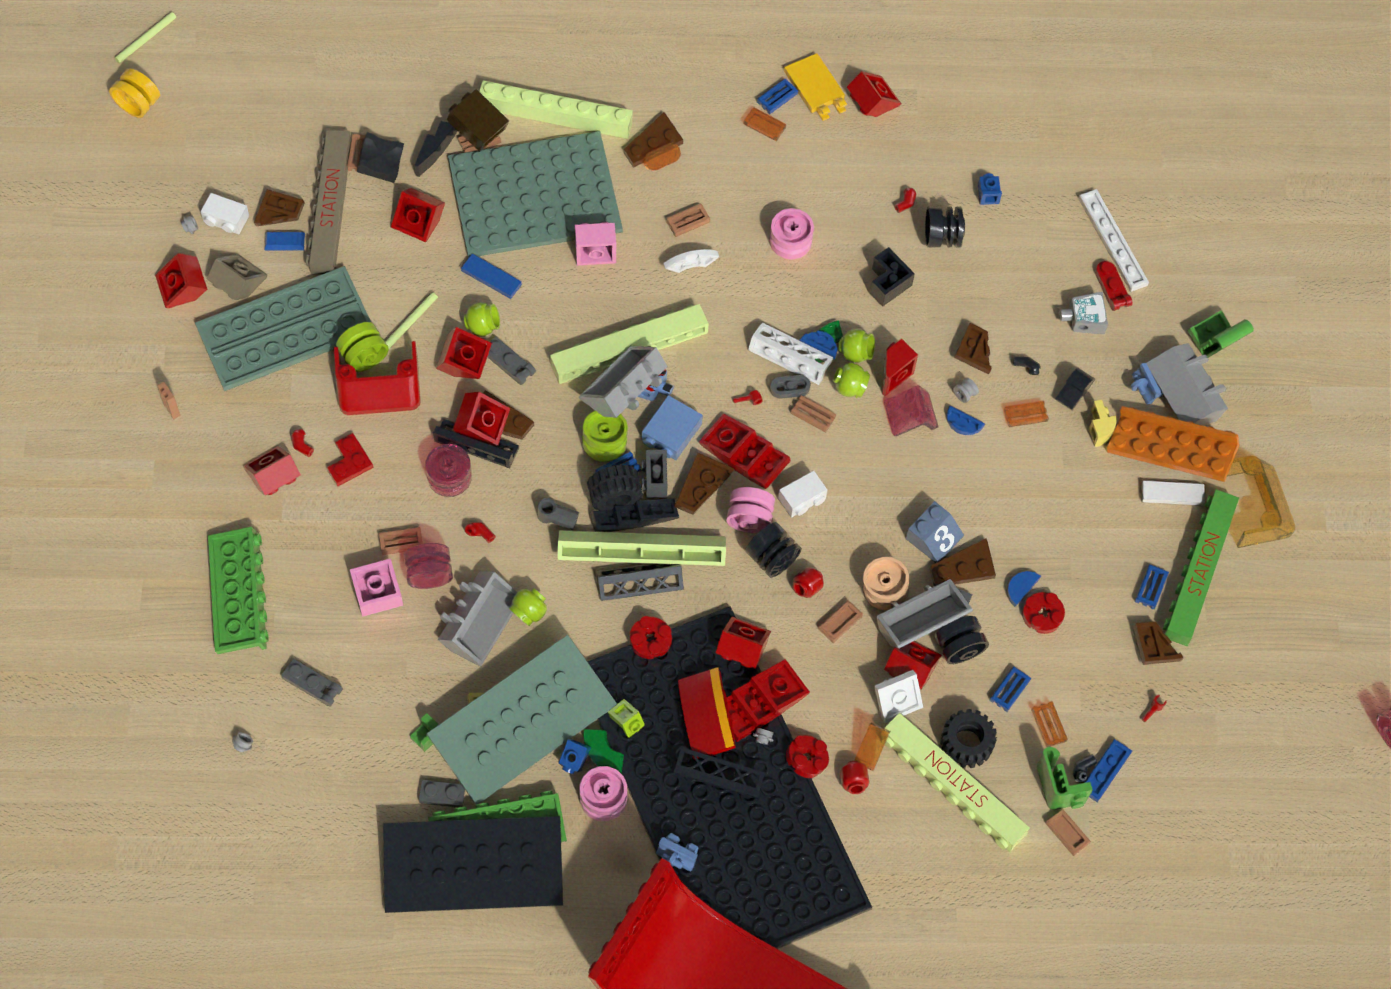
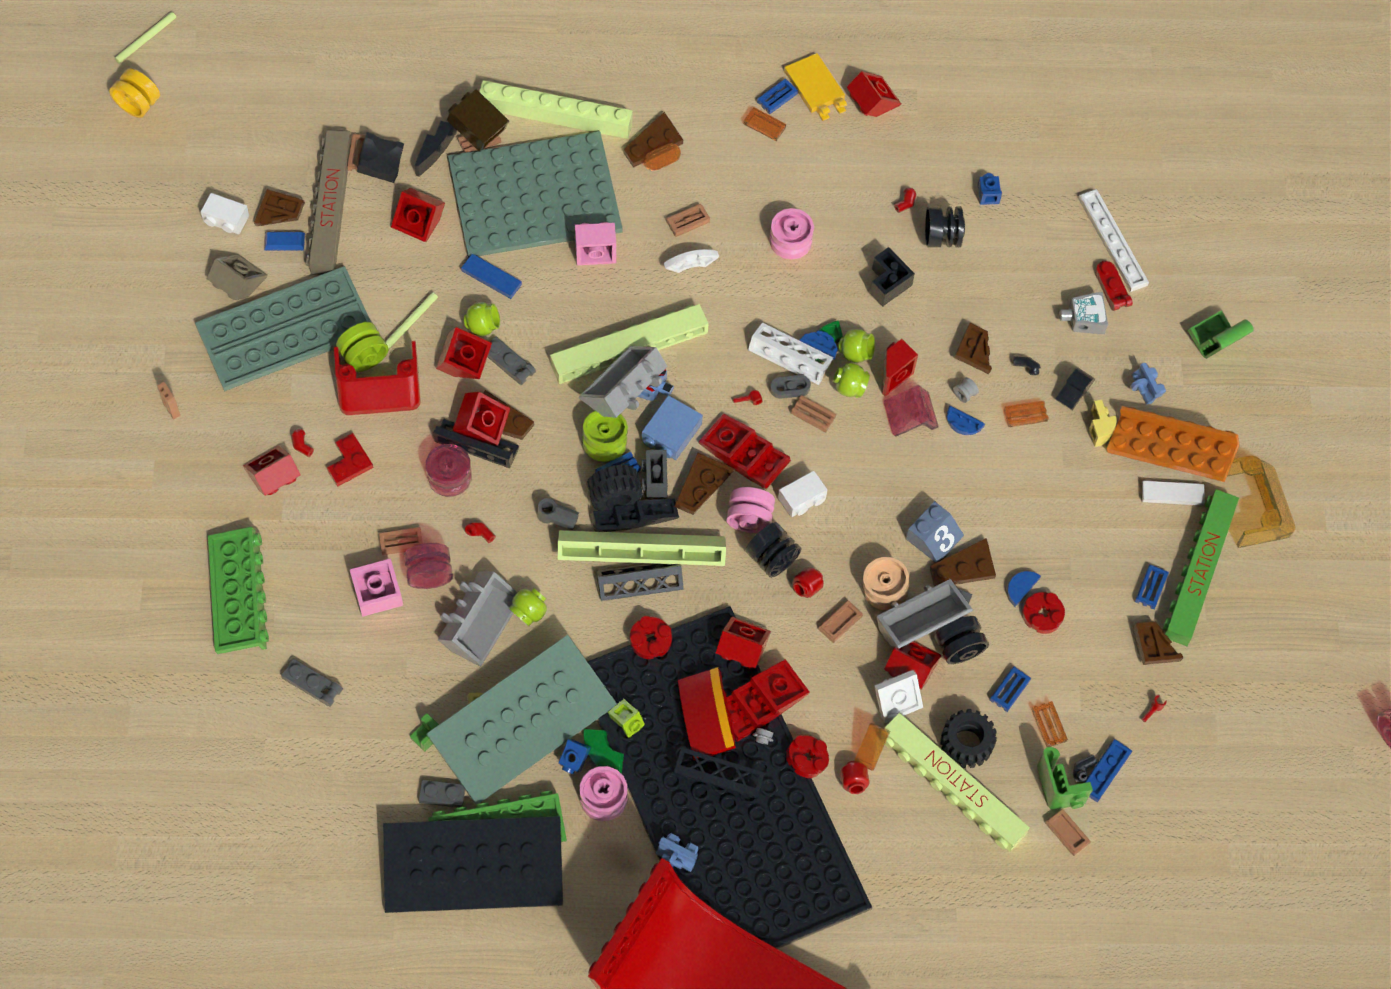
(181, 280): red slope -> none
(189, 224): light grey plate -> none
(242, 742): light grey plate -> none
(1188, 385): light grey piece -> none

